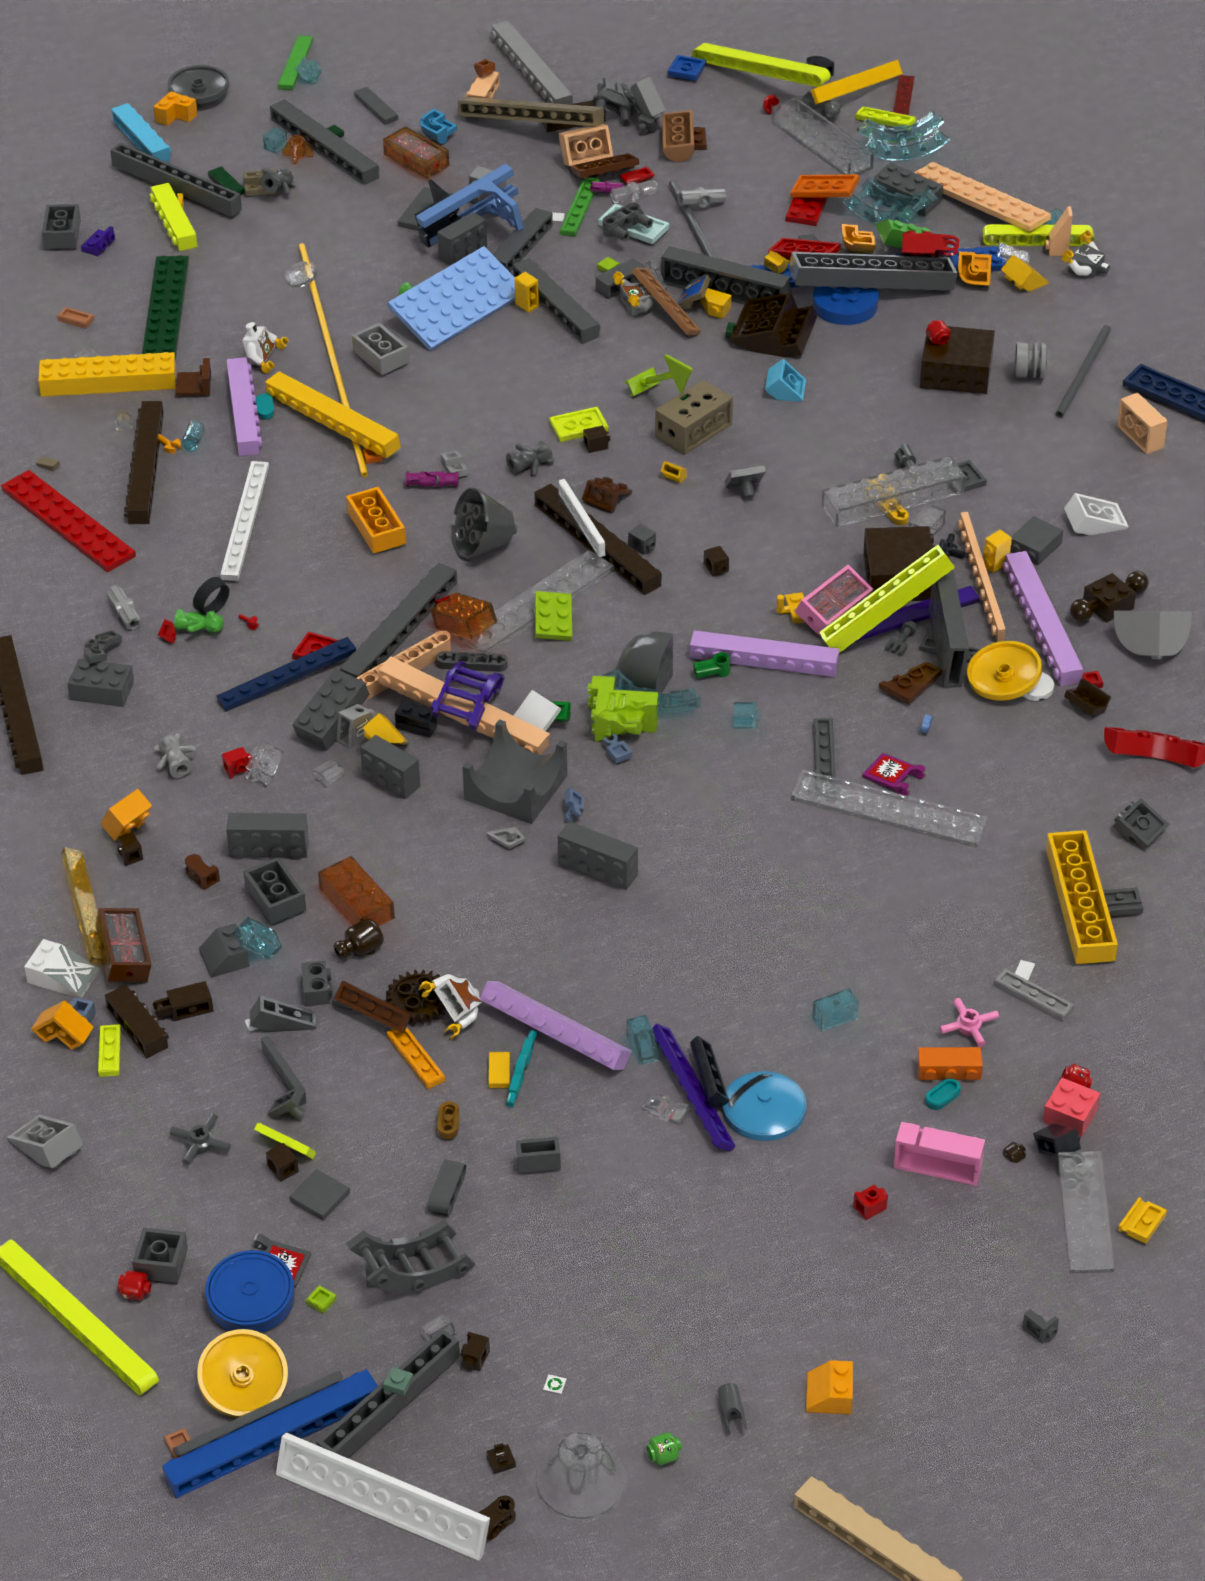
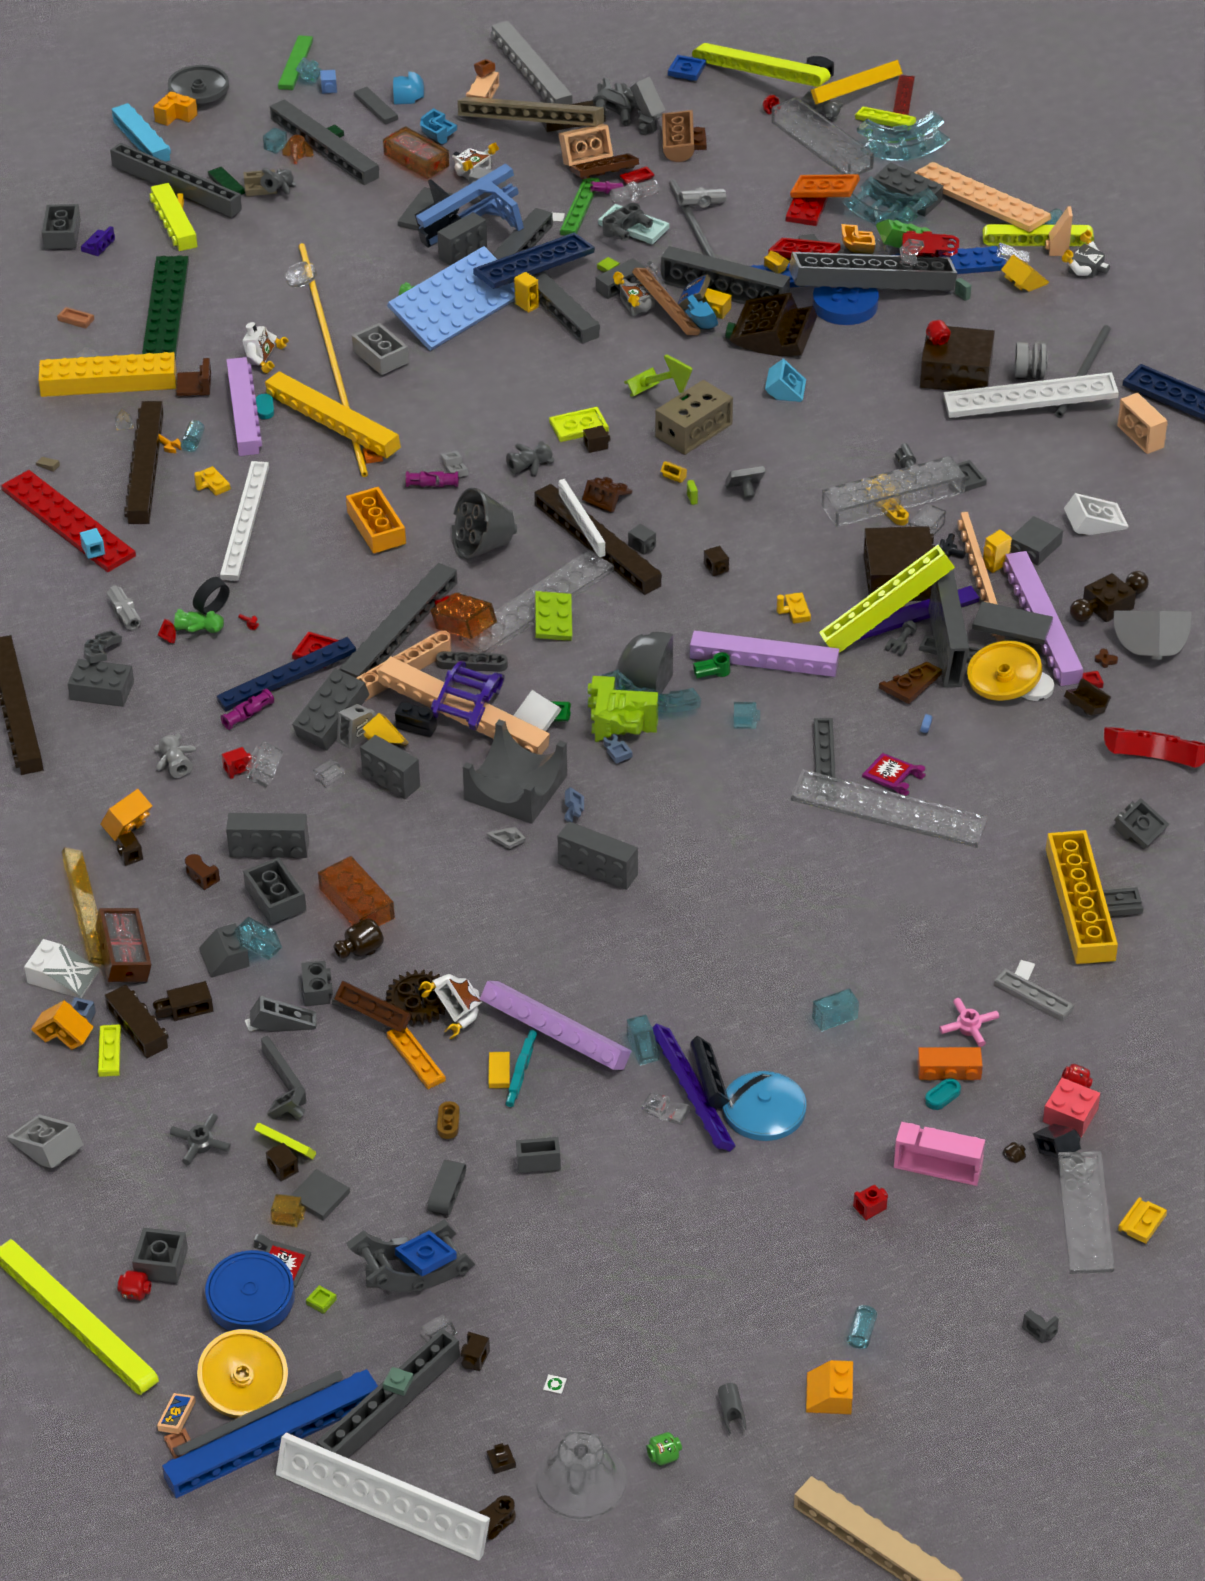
(92, 543): none -> medium azure brick
(176, 1413): none -> tile
(211, 479): none -> yellow plate
(247, 709): none -> magenta piece
(287, 1210): none -> clear yellow brick
(328, 81): none -> medium blue brick
(408, 88): none -> dark azure brick
(425, 1253): none -> blue plate
(470, 159): none -> torso
(534, 260): none -> dark blue plate
(692, 492): none -> lime tile
(701, 313): none -> dark azure brick
(833, 599): brick -> none
(862, 1327): none -> clear light blue piece
(910, 250): none -> clear bracket
(963, 289): none -> sand green plate
(975, 268): light orange brick -> none
(1012, 622): none -> dark grey tile
(1030, 395): none -> white plate
(1105, 658): none -> reddish brown piece

